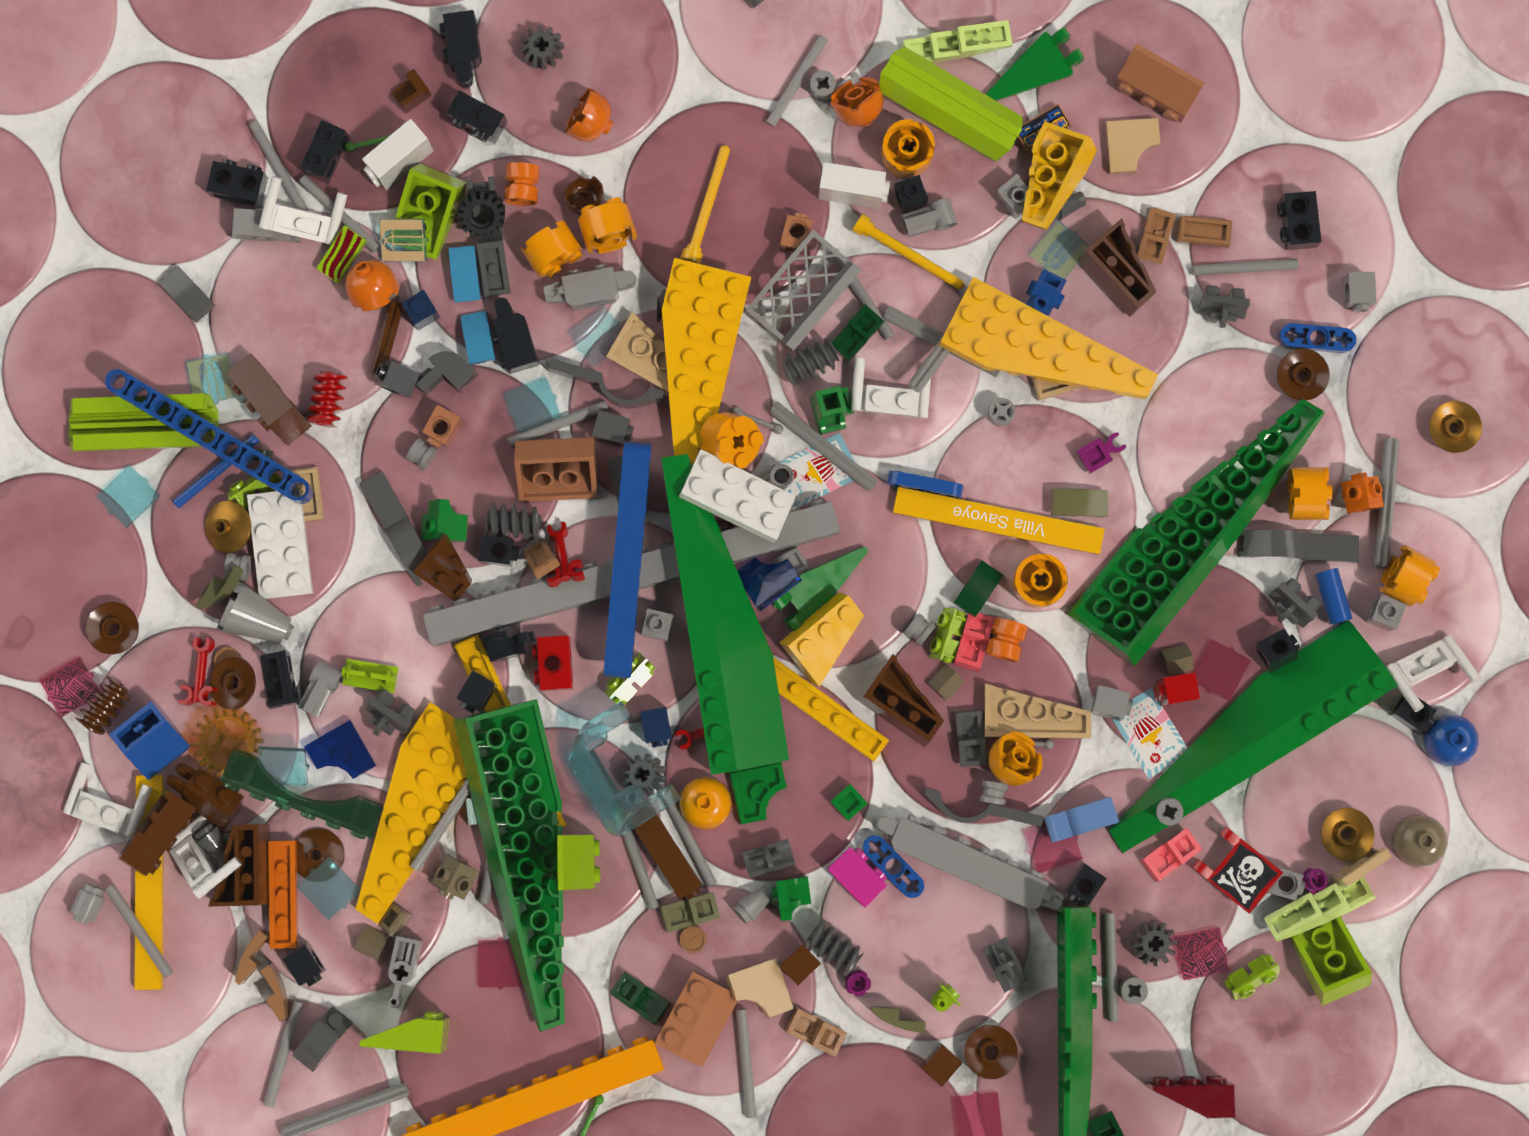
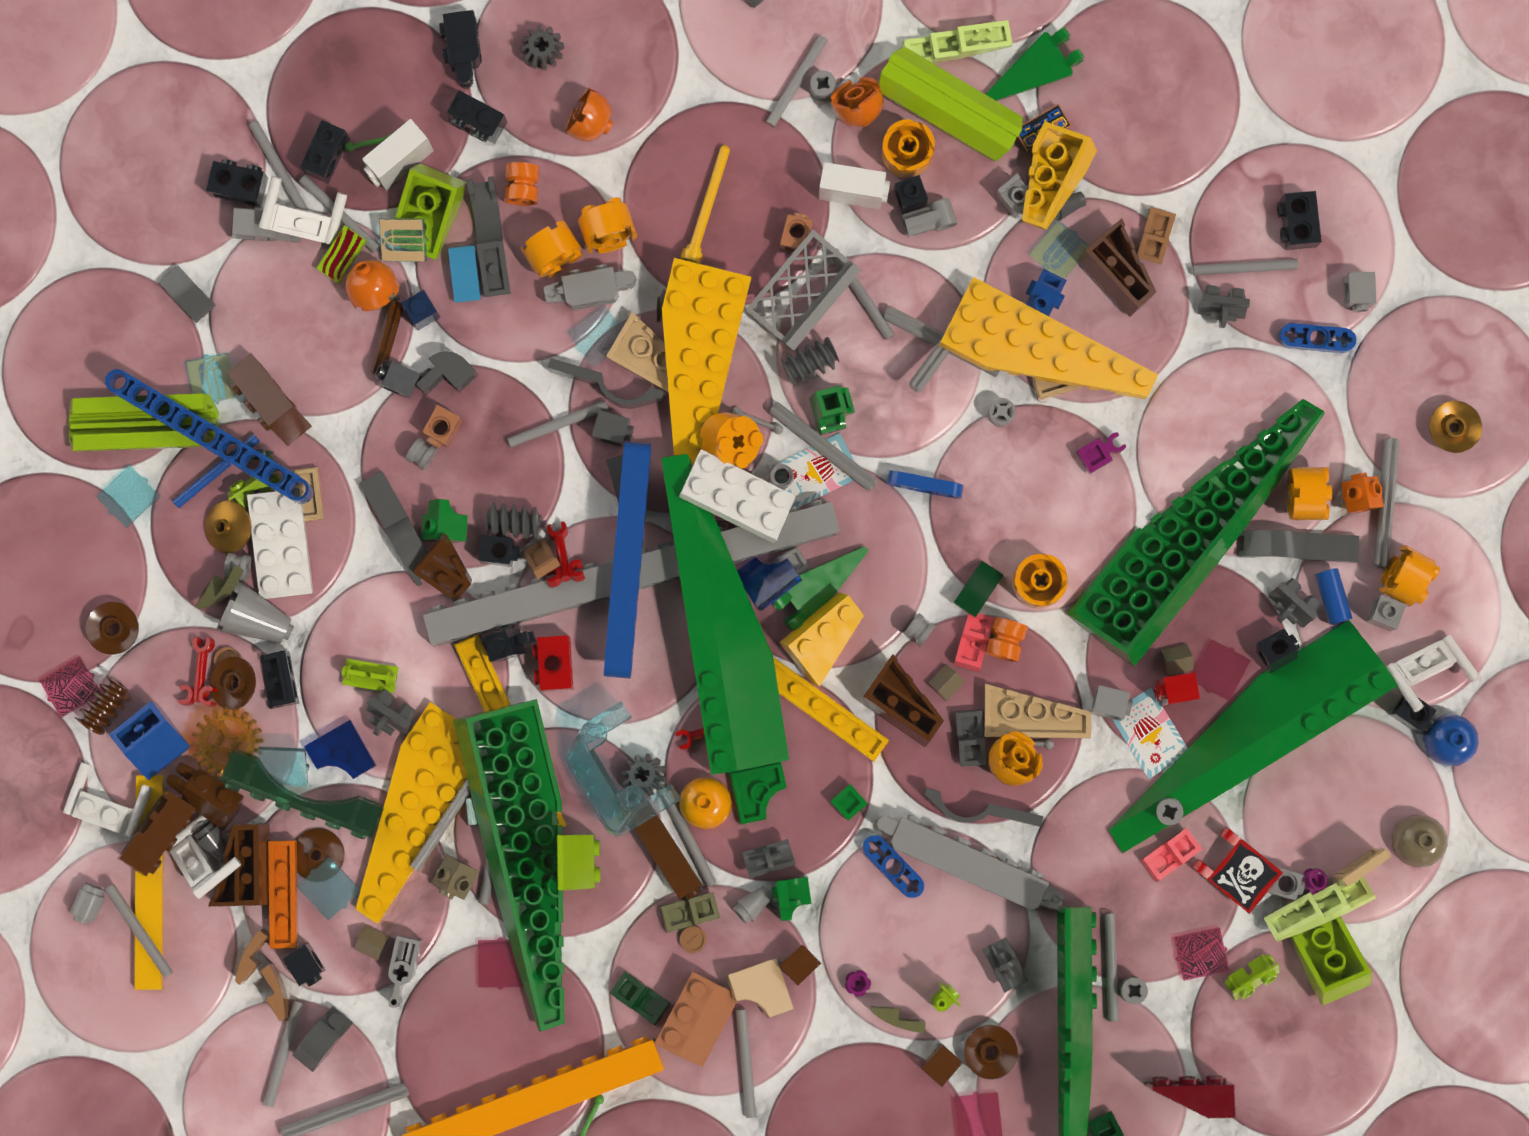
(323, 682): light grey piece -> none
(326, 399): red piece -> none
(395, 920): dark tan slope -> none
(411, 92): reddish brown panel -> none
(420, 1034): lime slope -> none
(476, 692): black brick -> none
(477, 227): black tyre -> none
(478, 338): dark azure slope -> none
(514, 339): black hinge -> none
(532, 405): clear light blue piece -> none
(556, 469): nougat slope -> none
(583, 193): reddish brown hair -> none
(622, 687): hinge -> none
(640, 870): light grey bar -> none
(656, 726): dark blue brick -> none
(657, 625): light grey brick -> none
(815, 1031): medium nougat slope -> none
(834, 947): dark grey piece -> none
(857, 333): dark green slope -> none
(857, 876): dark pink brick -> none
(866, 227): yellow piece -> none
(887, 399): white plate -> none
(942, 645): lime hinge -> none
(993, 793): light grey wheel -> none
(998, 520): yellow tile -> none
(1048, 854): clear pink piece -> none
(1079, 502): olive slope -> none
(1081, 819): medium blue piece -> none
(1095, 879): black brick -> none
(1128, 141): tan tile -> none
(1147, 936): dark grey gear -> none
(1158, 83): nougat slope -> none
(1204, 231): medium nougat tile -> none
(1313, 367): reddish brown dish -> none
(1360, 830): pearl gold dish -> none

